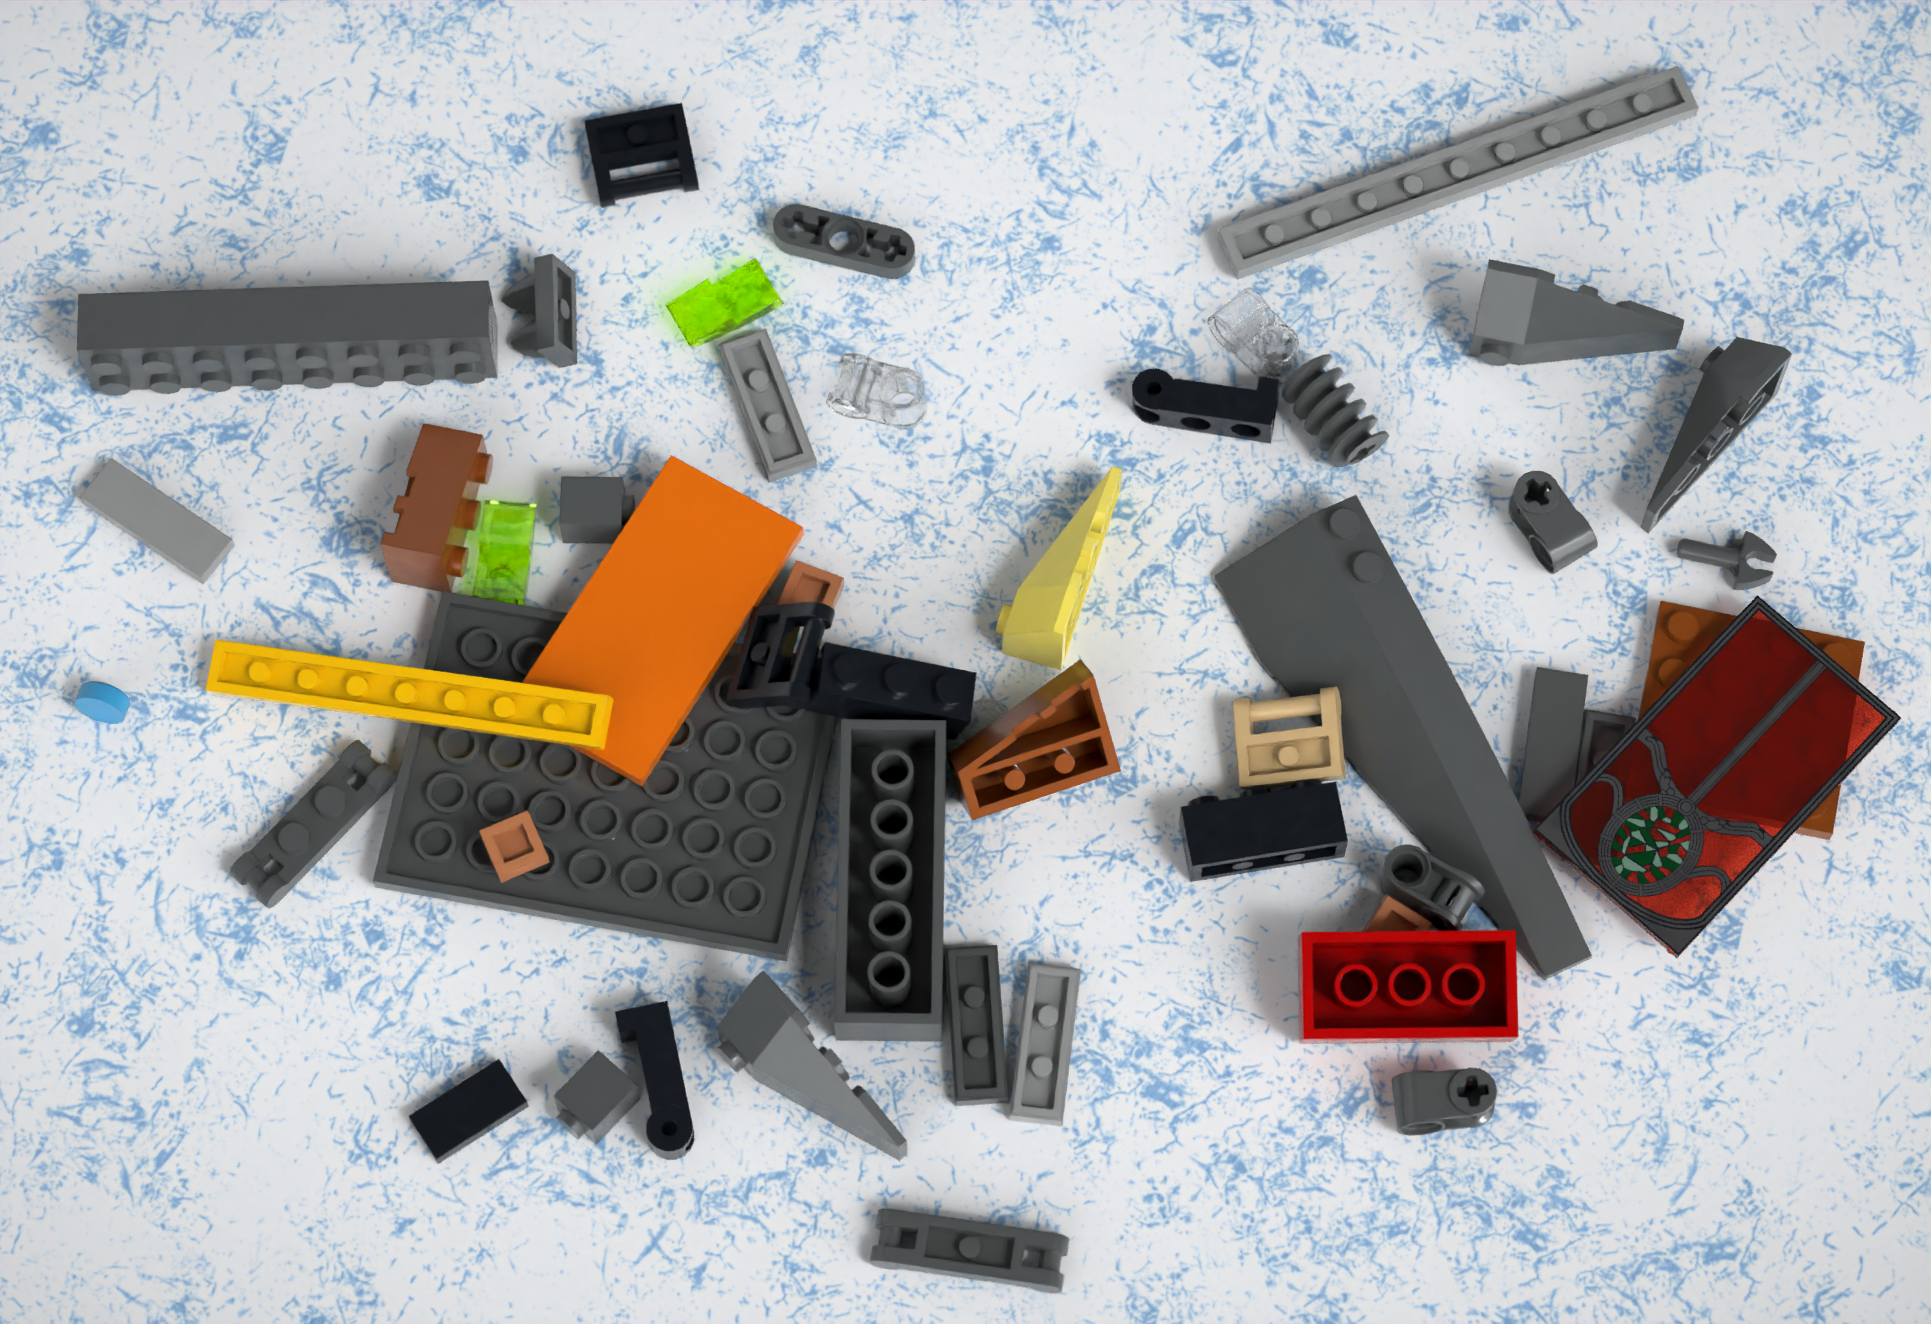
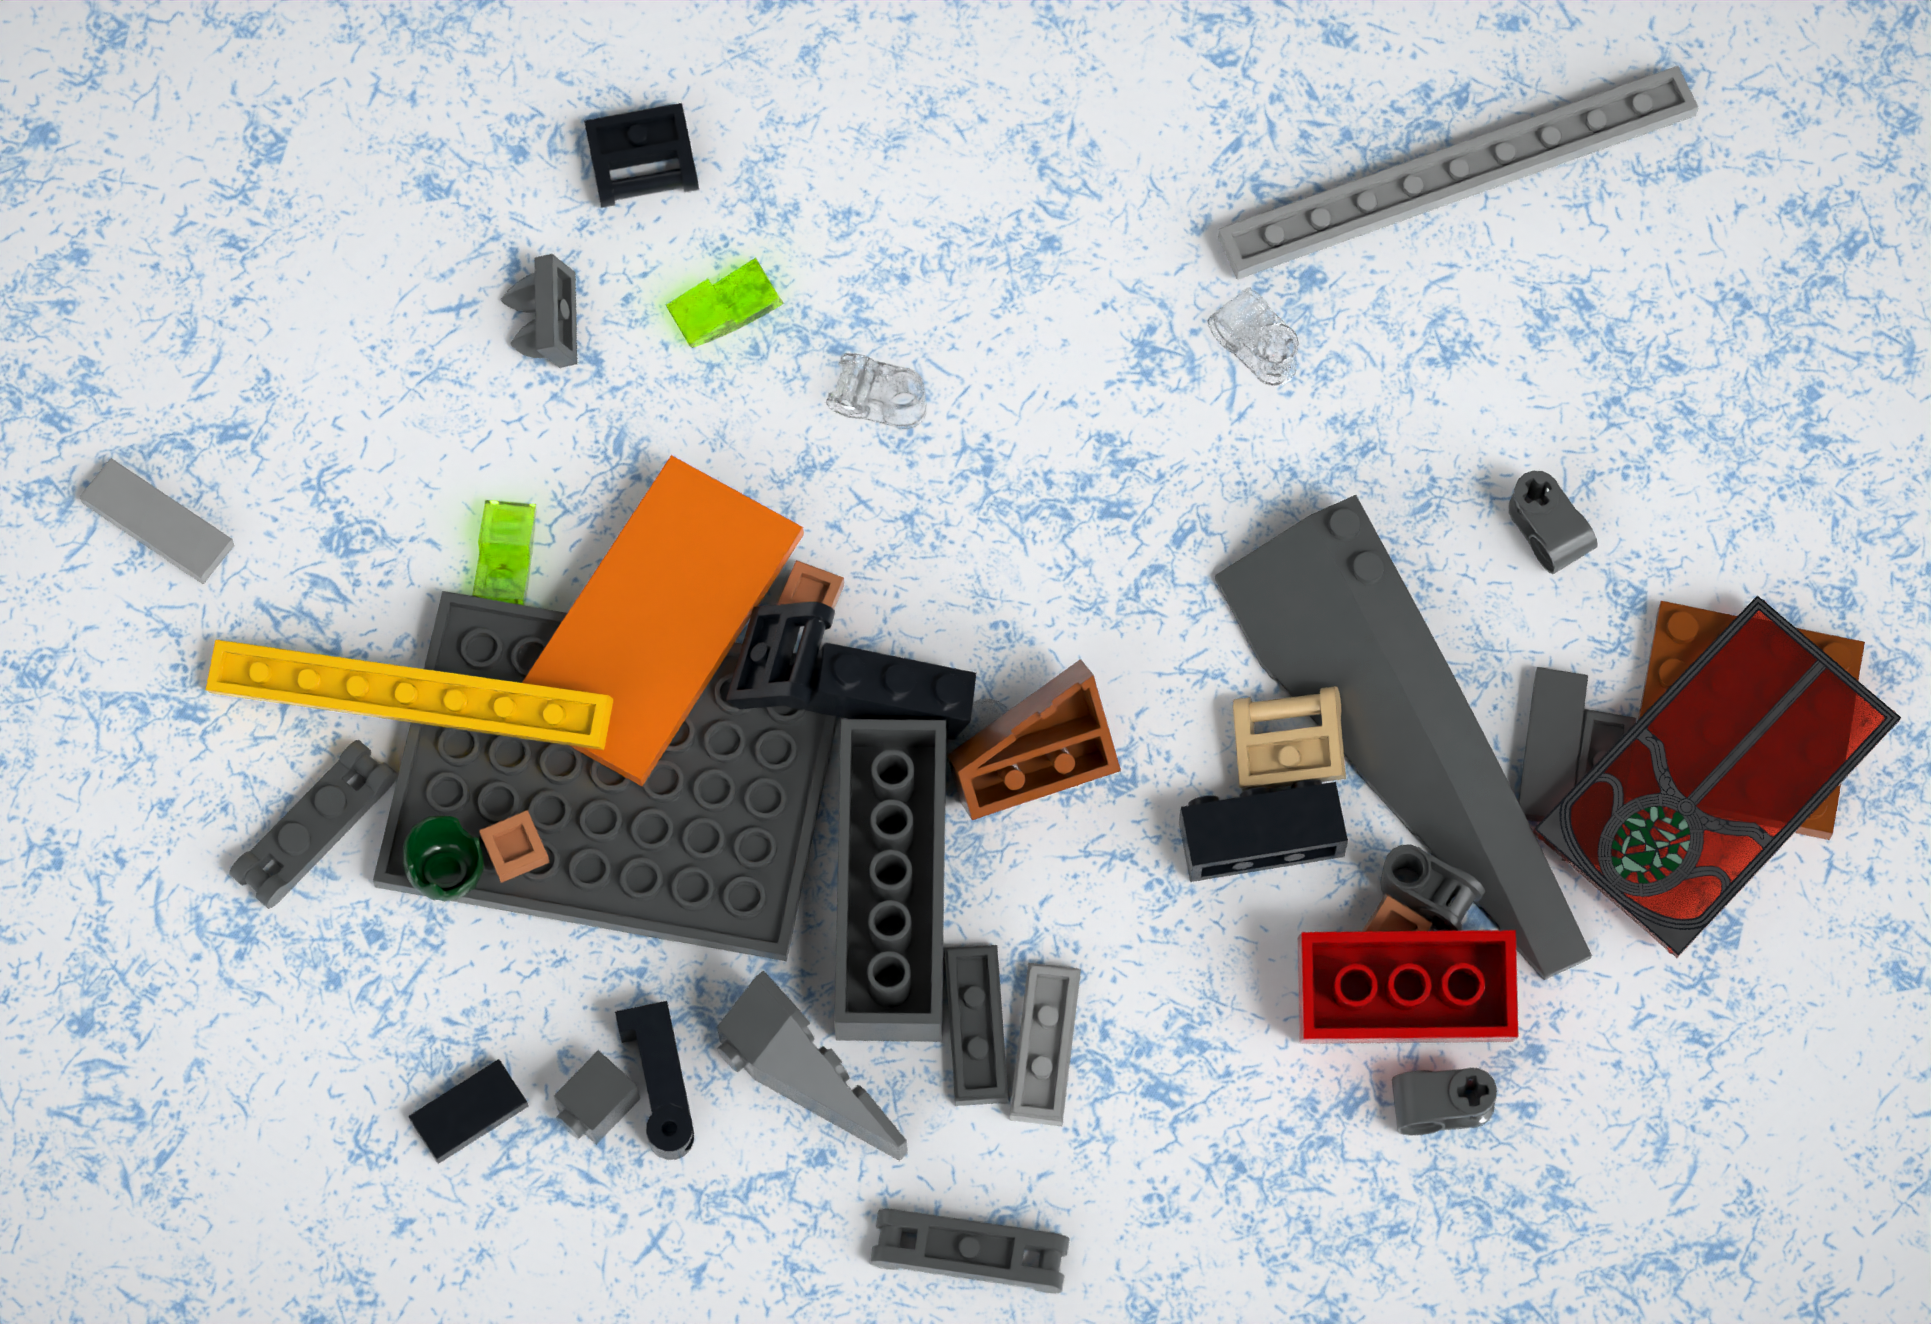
(102, 702): dark azure tile -> none
(288, 336): dark grey brick -> none
(437, 508): dark orange wedge -> none
(442, 858): none -> dark green hair
(593, 509): dark grey brick -> none
(767, 405): light grey tile -> none
(882, 235): dark grey beam -> none
(1053, 594): light yellow wedge -> none
(1206, 406): black leg -> none
(1330, 415): dark grey piece -> none
(1534, 321): dark grey wedge -> none
(1729, 397): dark grey wedge -> none
(1732, 558): dark grey bar -> none

